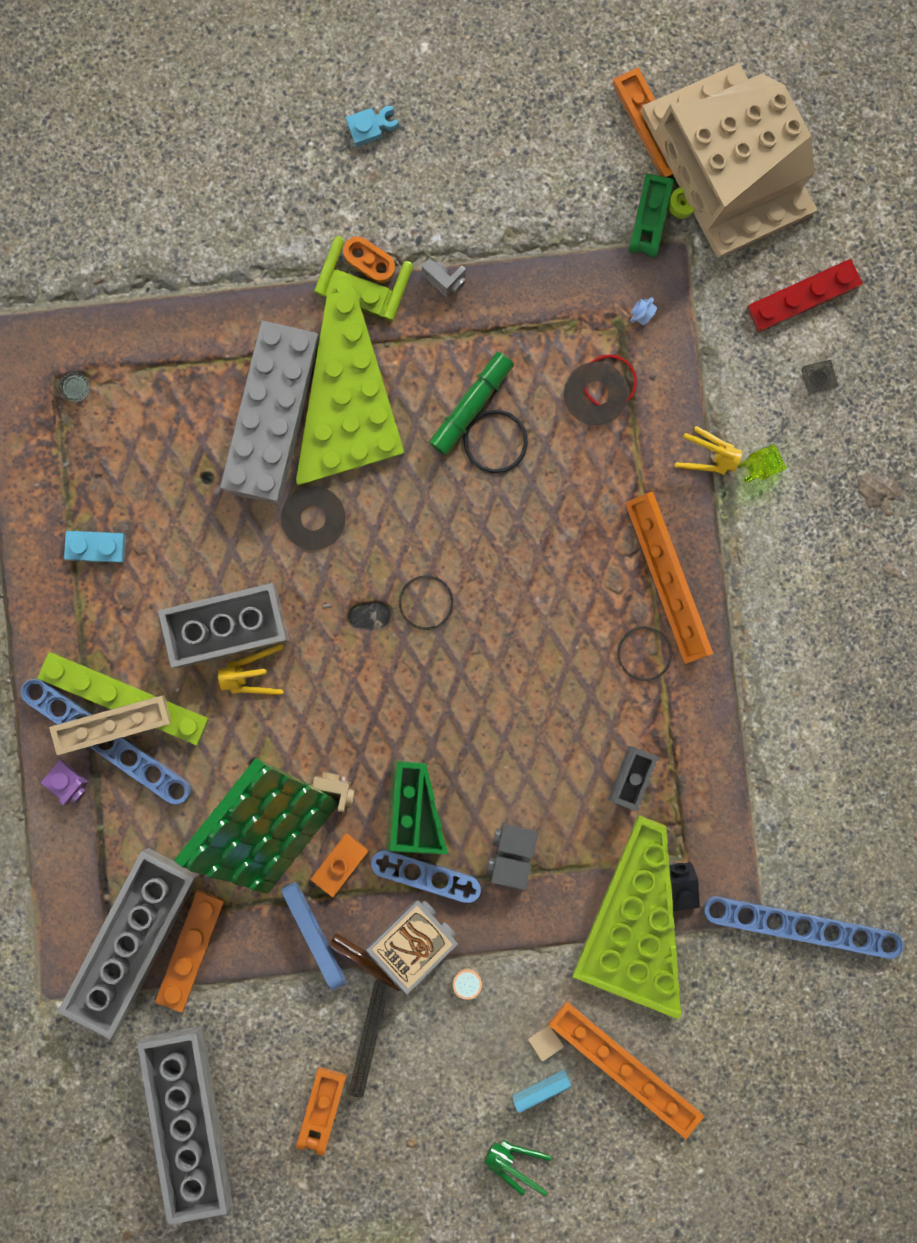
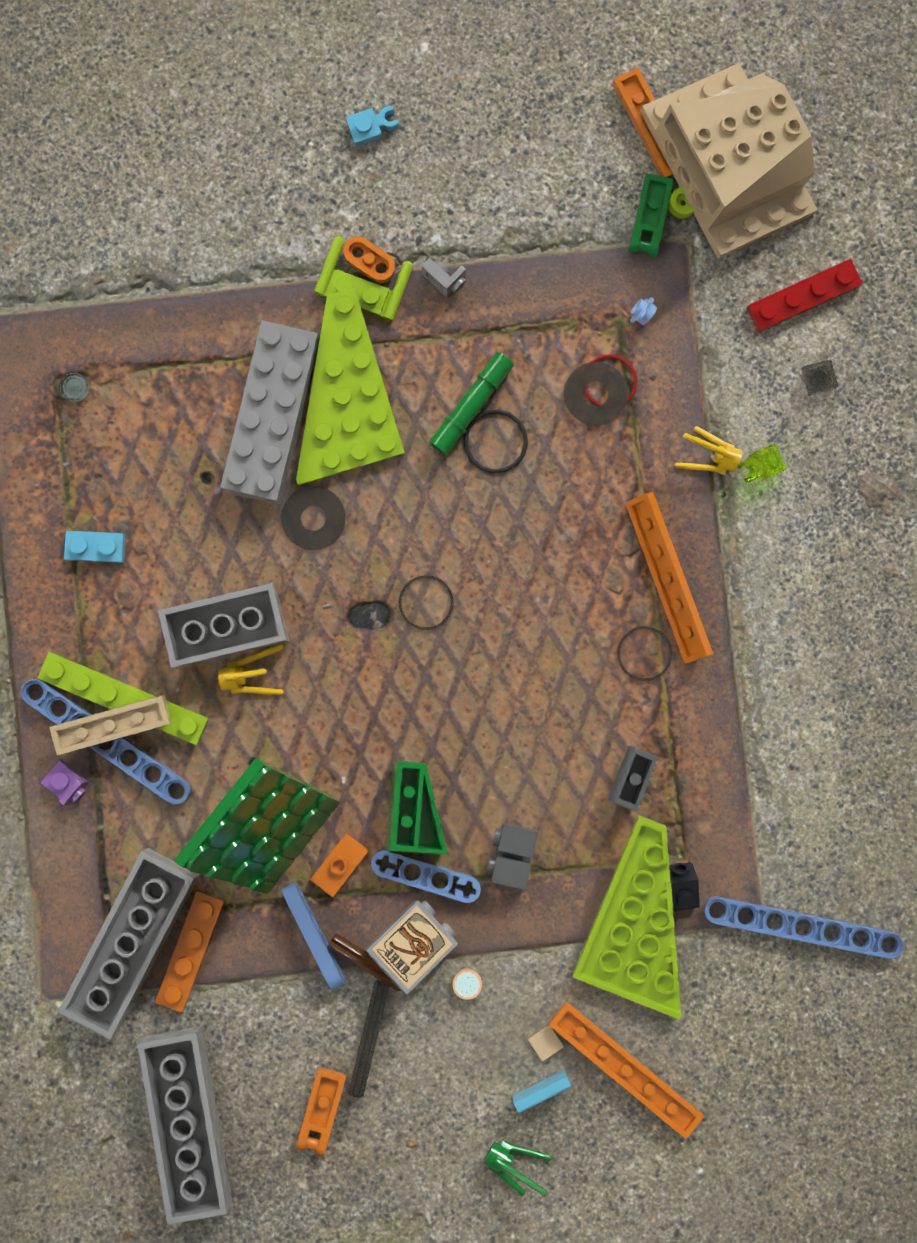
(331, 783): tan bracket -> none

